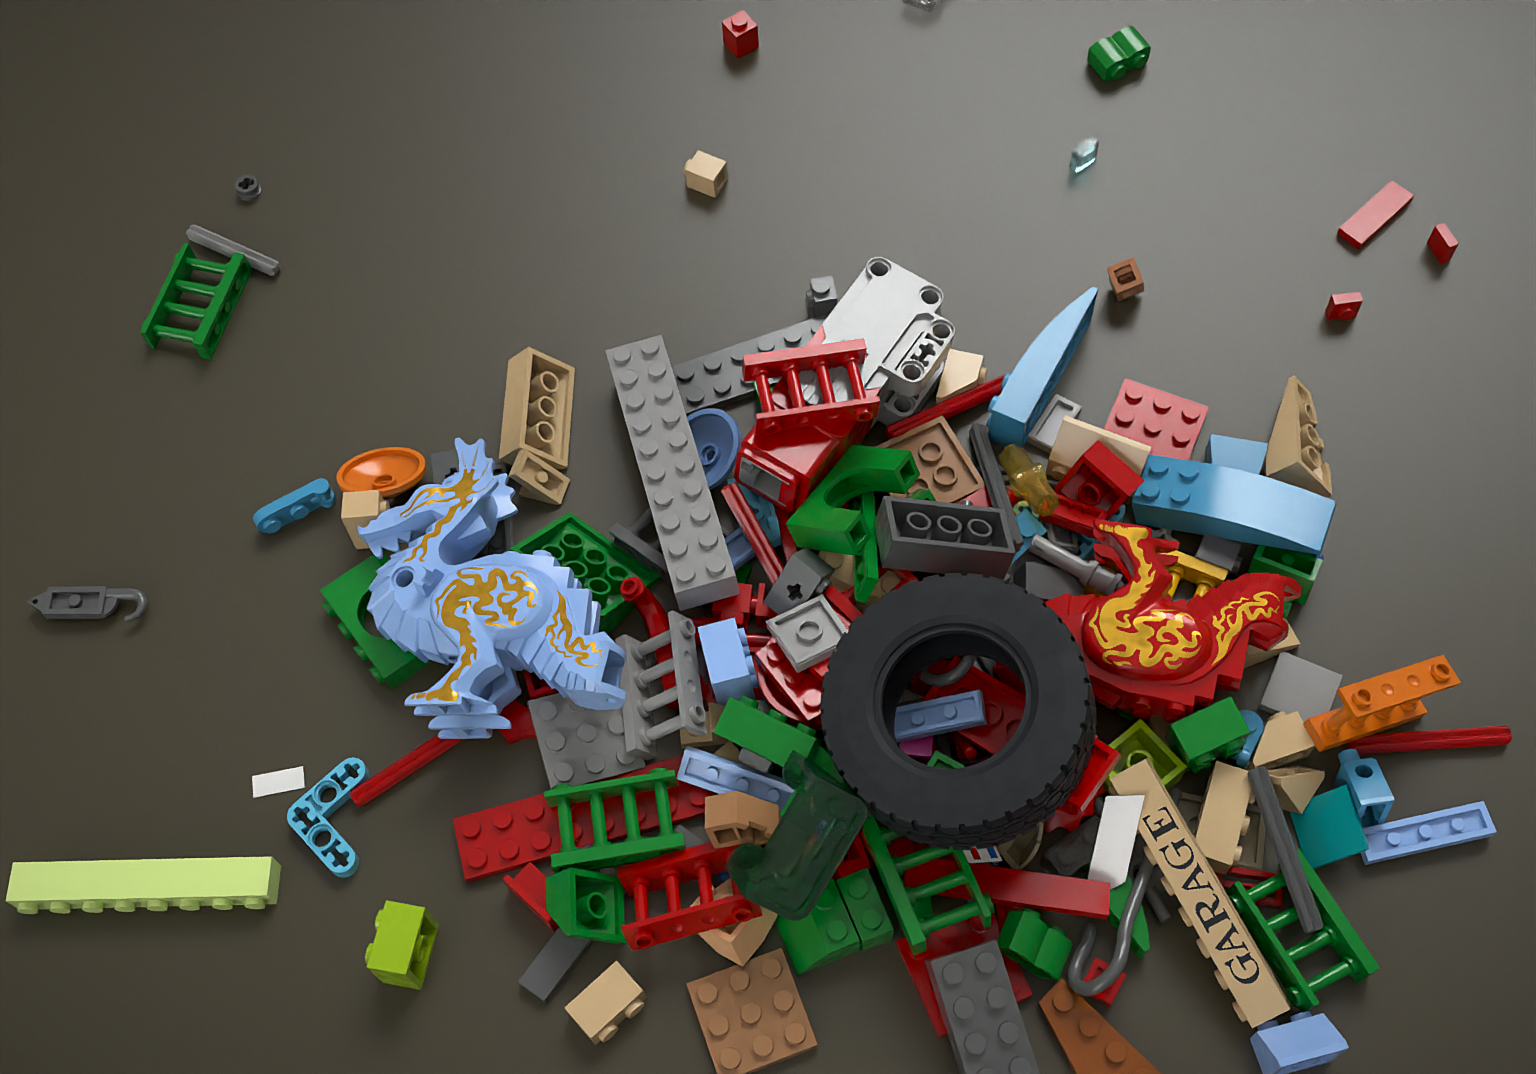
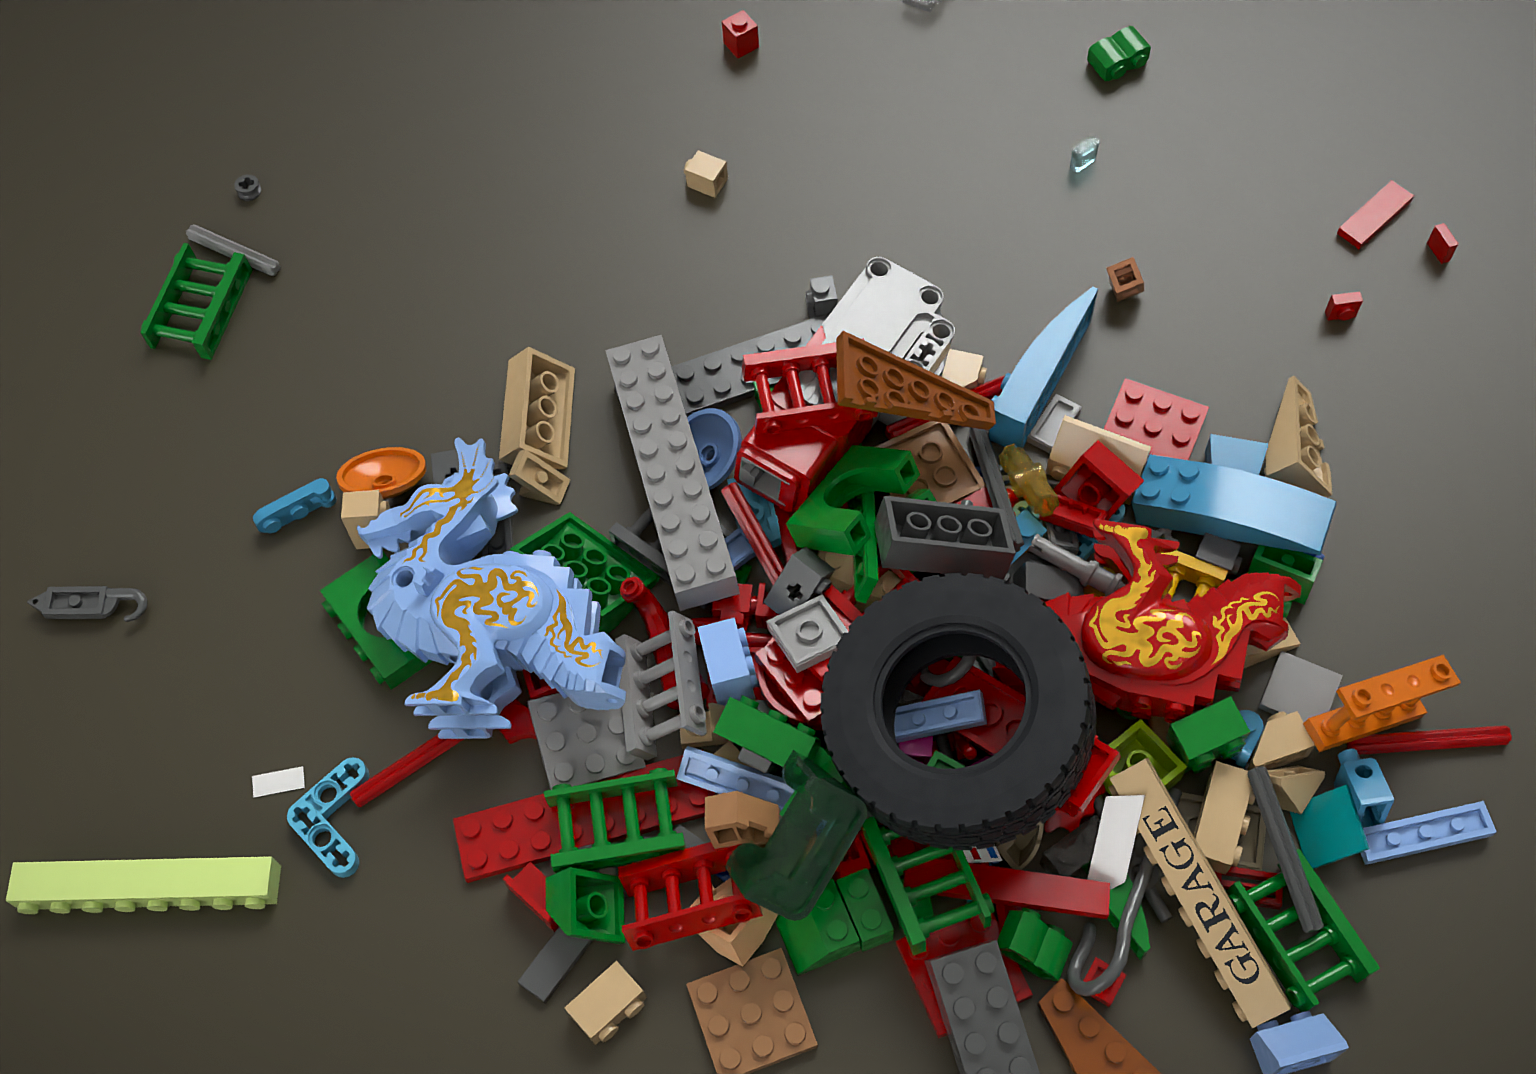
(402, 944): lime brick -> none
(889, 384): none -> dark orange wing

